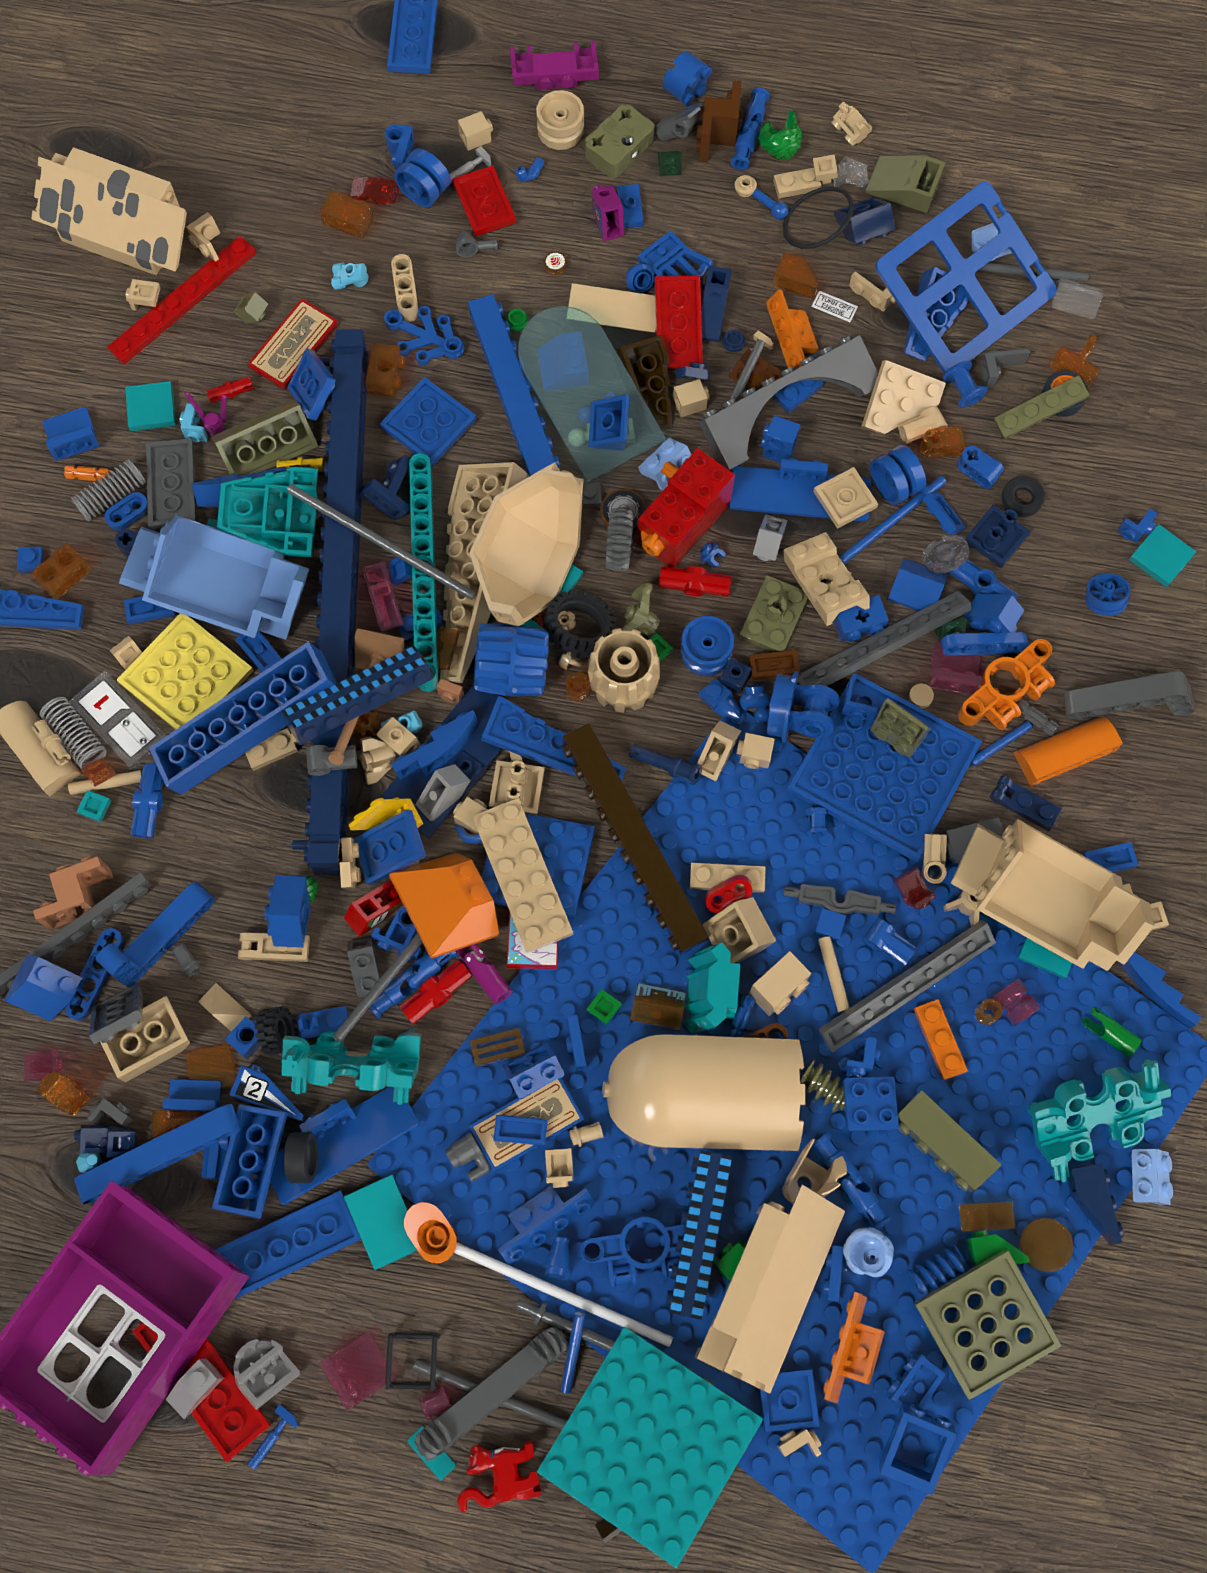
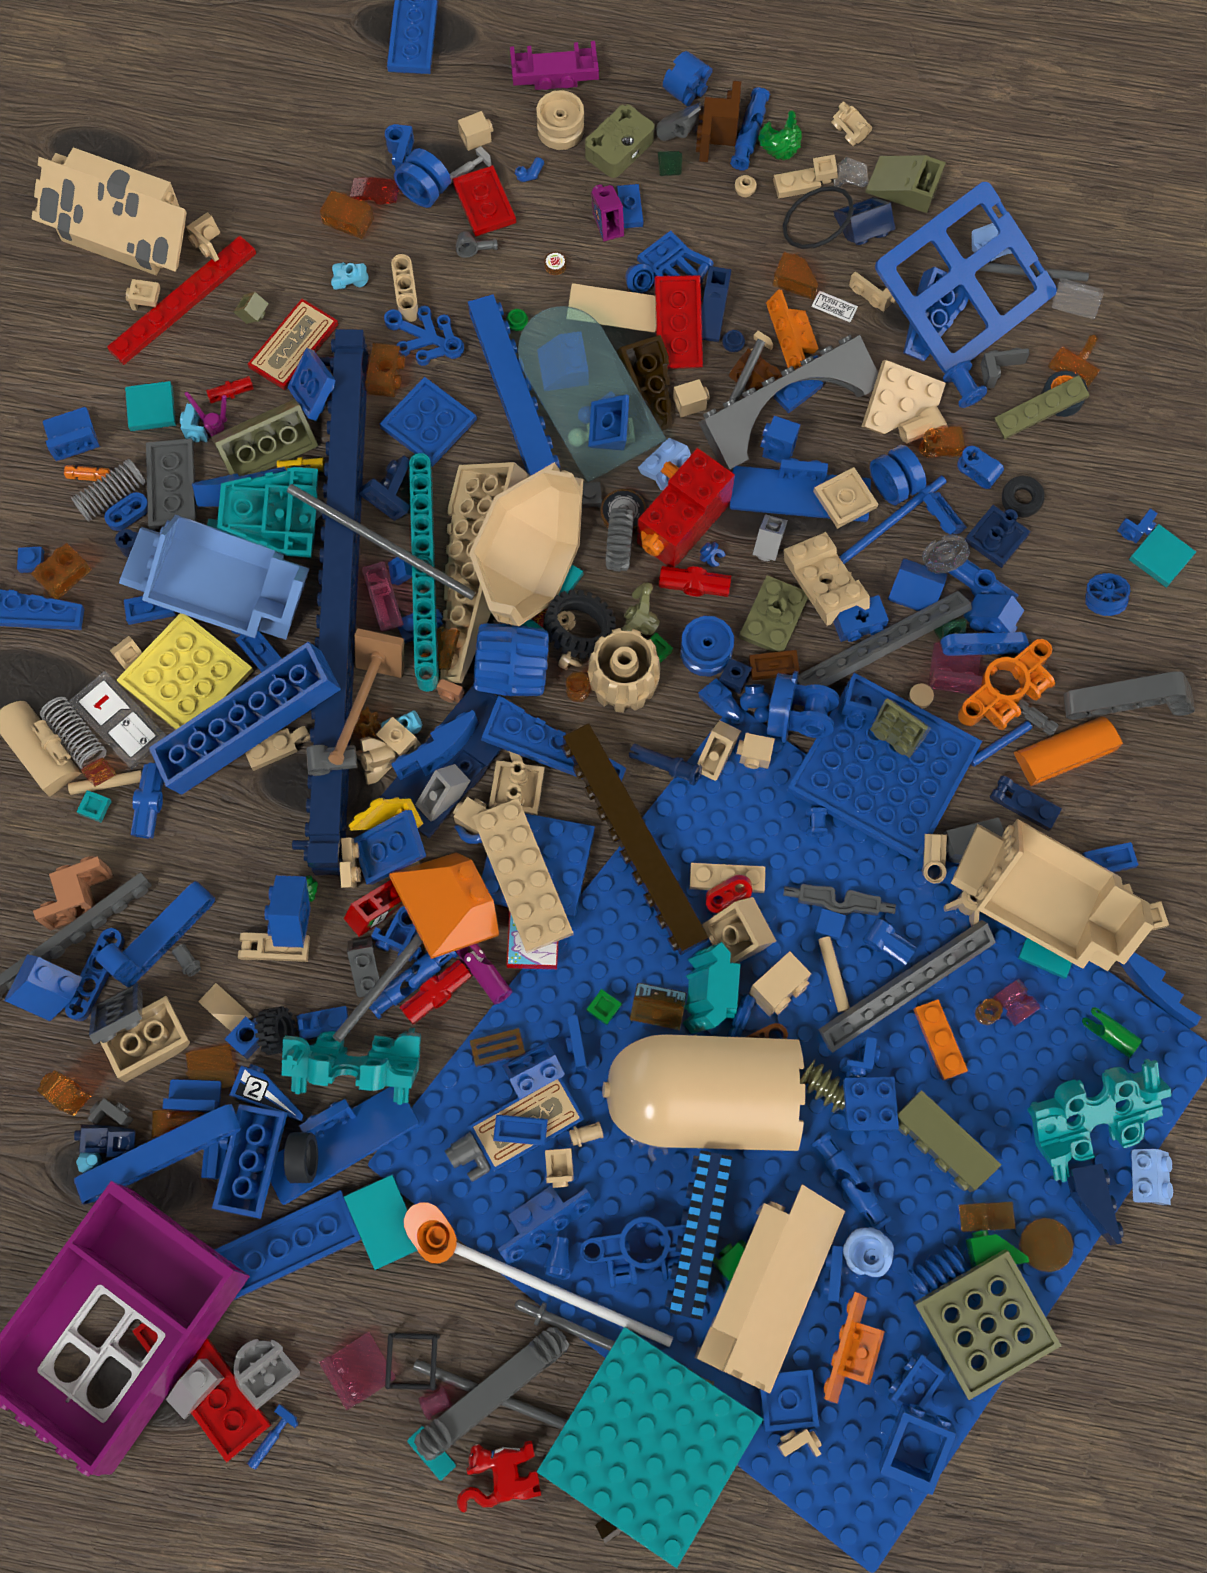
(41, 1064): clear pink bracket -> none
(357, 695): dark blue brick -> none
(572, 1353): blue bar -> none
(693, 372): dark blue piece -> none
(779, 210): blue bar -> none
(821, 1180): tan piece -> none
(914, 889): clear red bracket -> none

